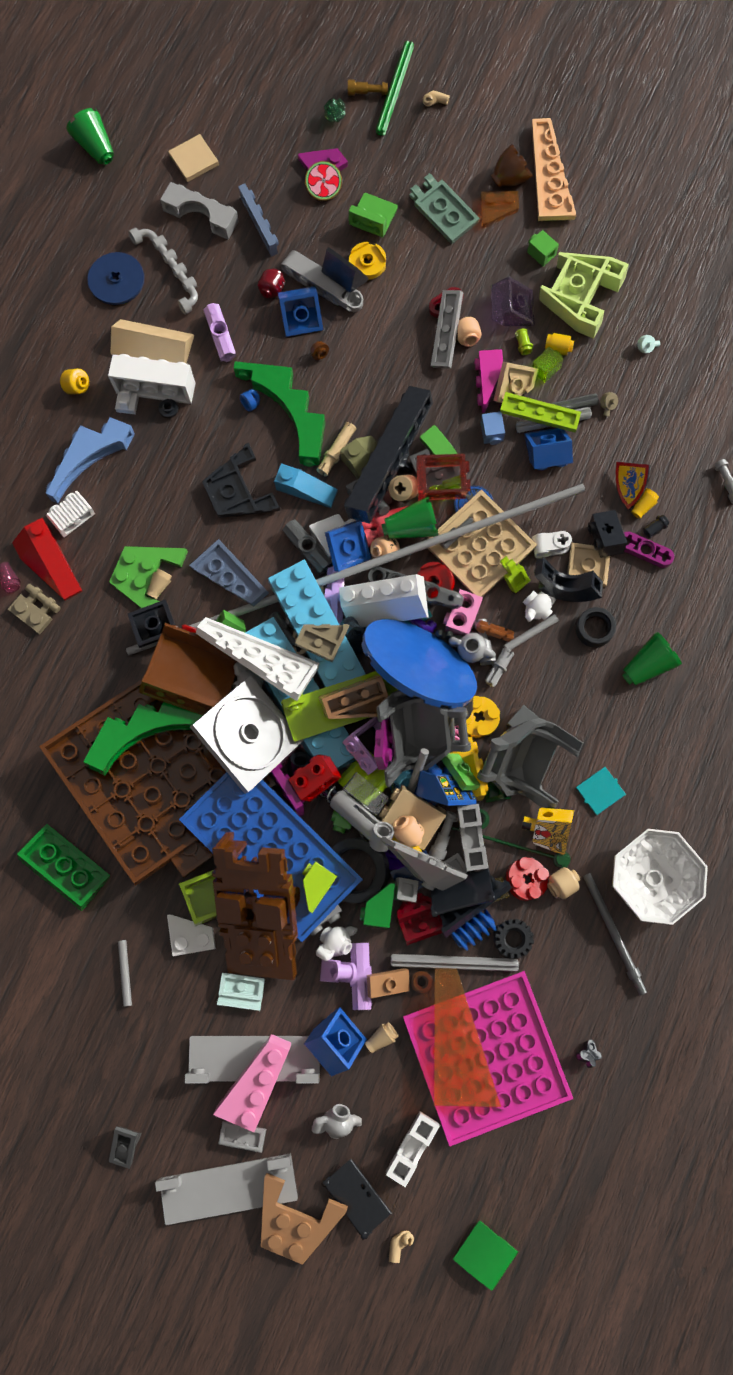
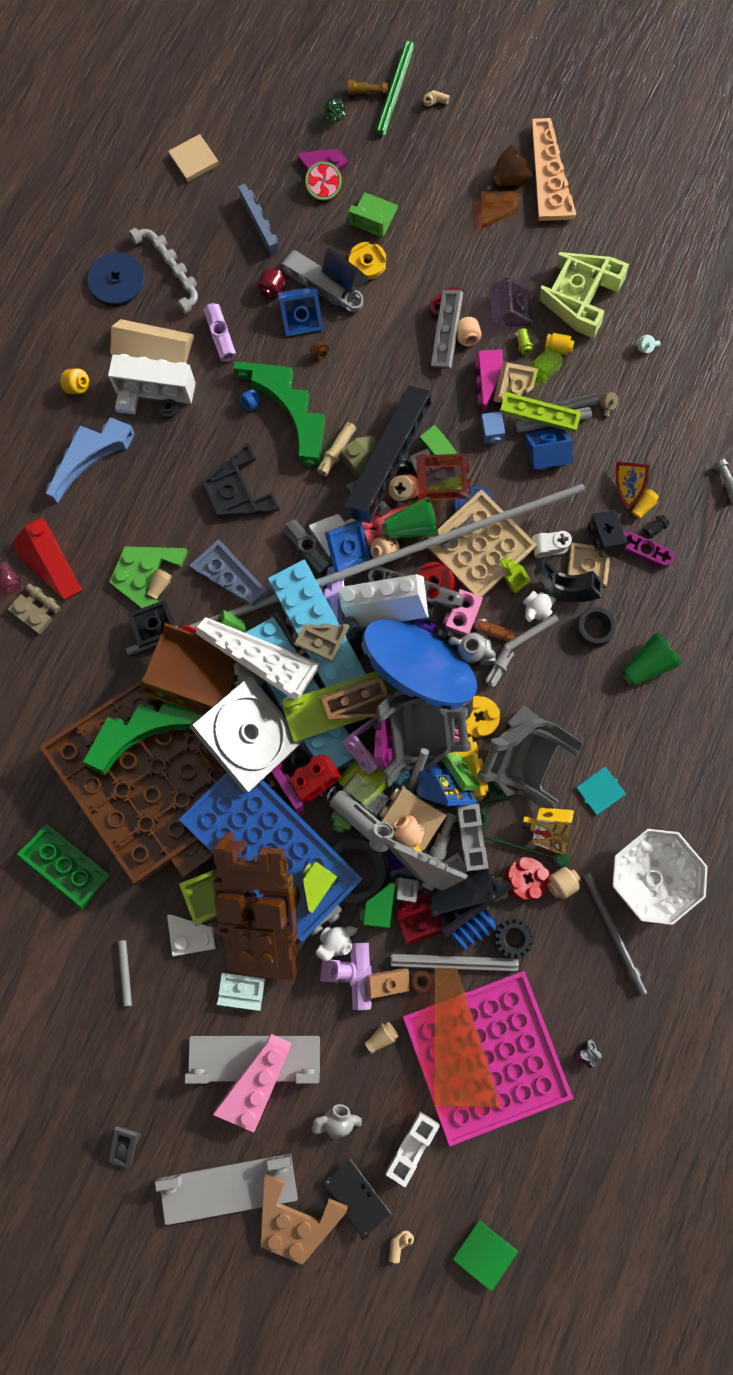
(70, 513): white brick -> none
(91, 135): green cone -> none
(180, 201): light grey arch -> none
(239, 1137): light grey plate -> none
(304, 486): dark azure slope -> none
(335, 1042): blue slope -> none
(443, 209): sand green tile -> none
(542, 247): bright green brick -> none

